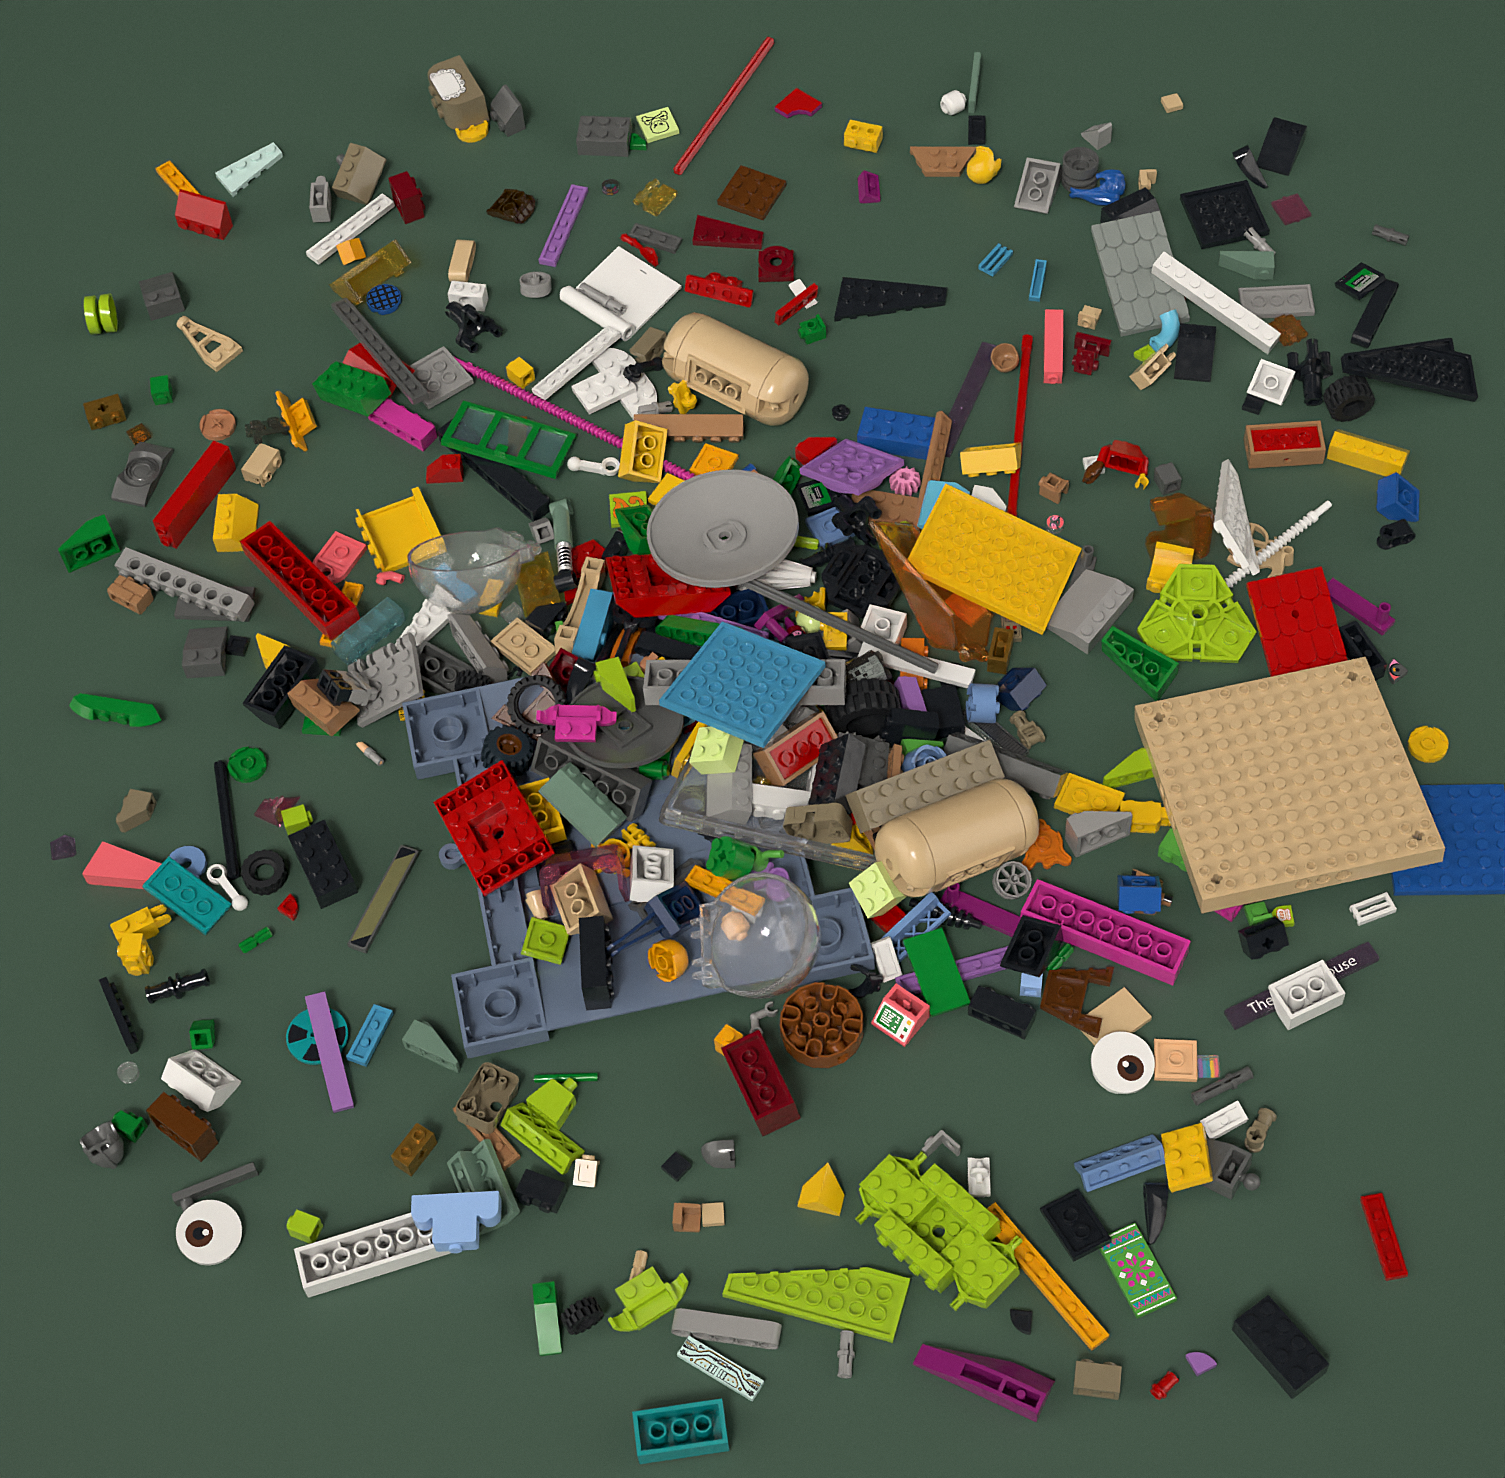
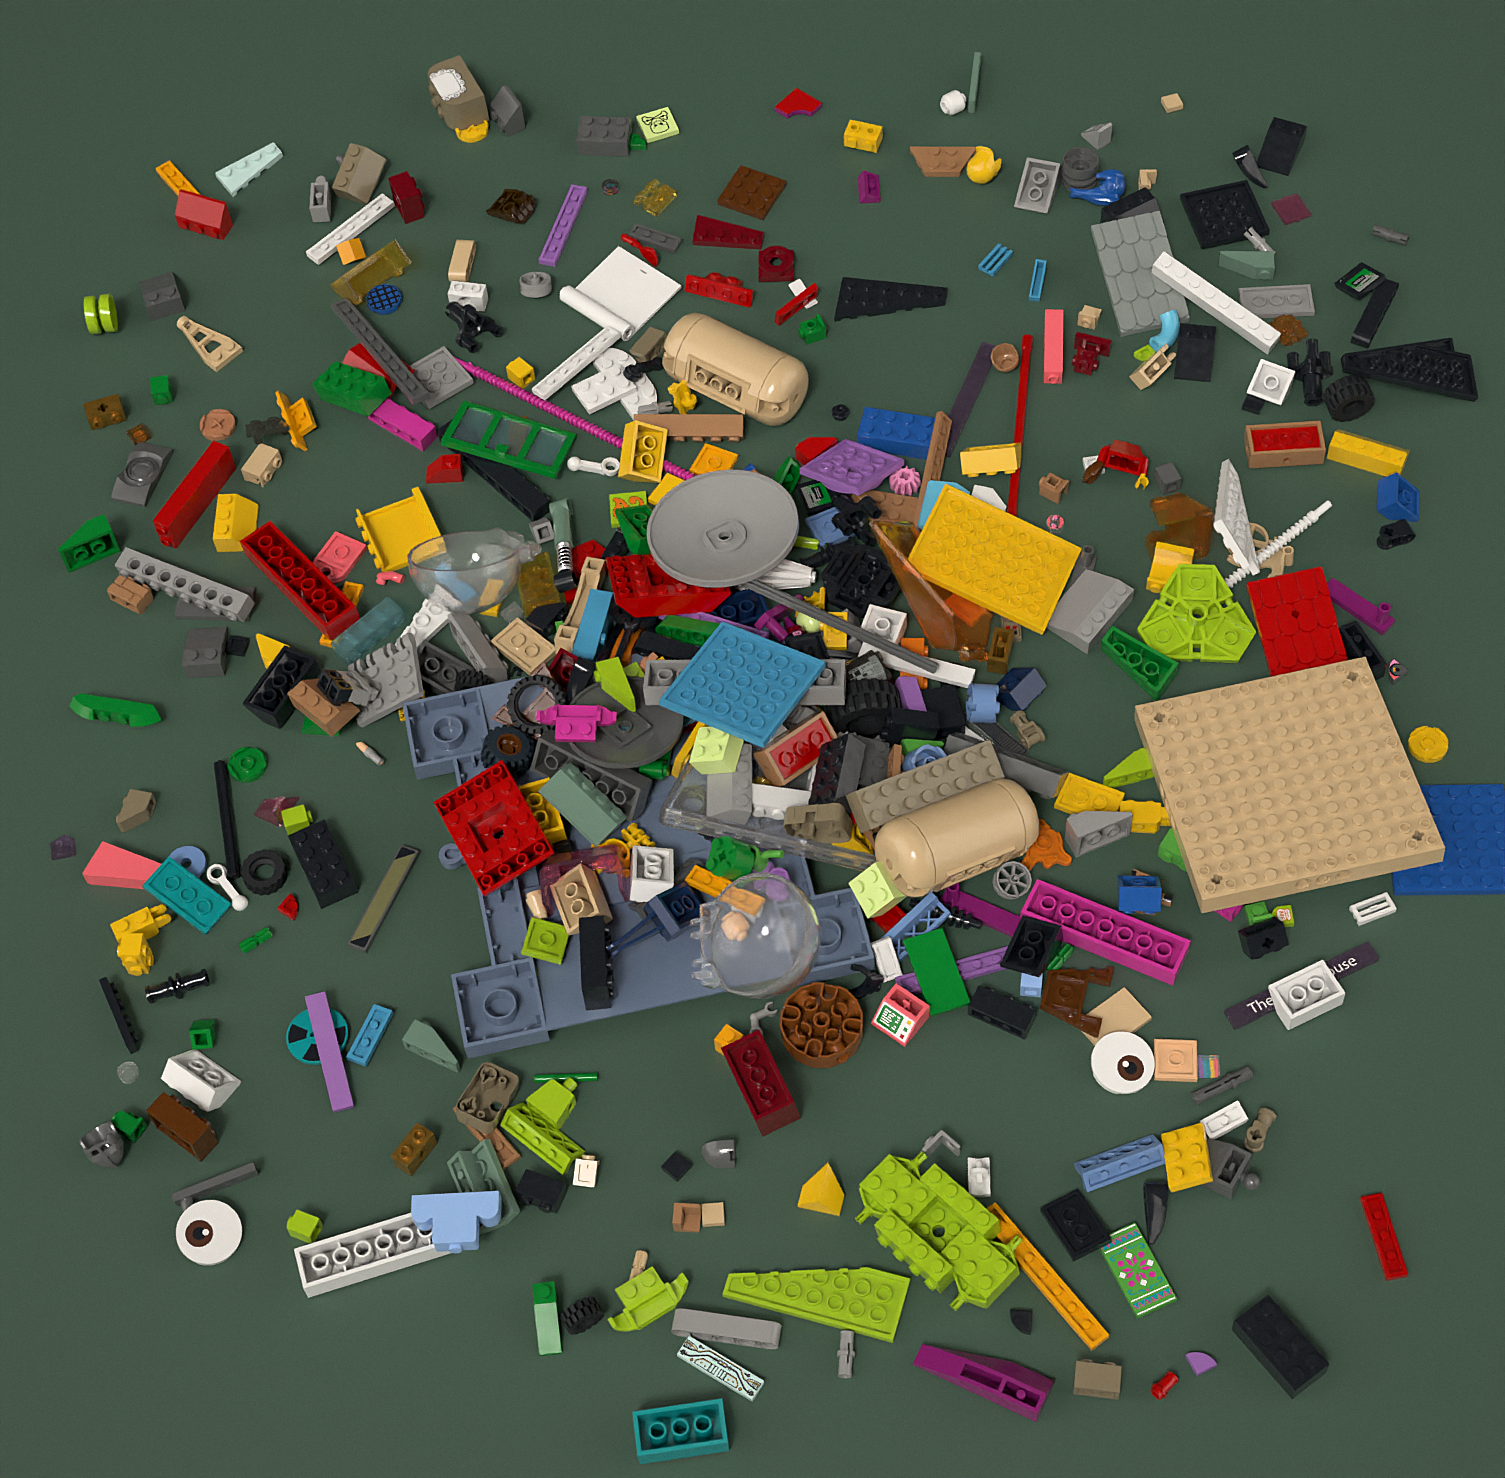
(607, 301): light grey pin -> none
(668, 959): light orange cylinder -> none
(723, 106): red axle -> none
(976, 129): black tile -> none

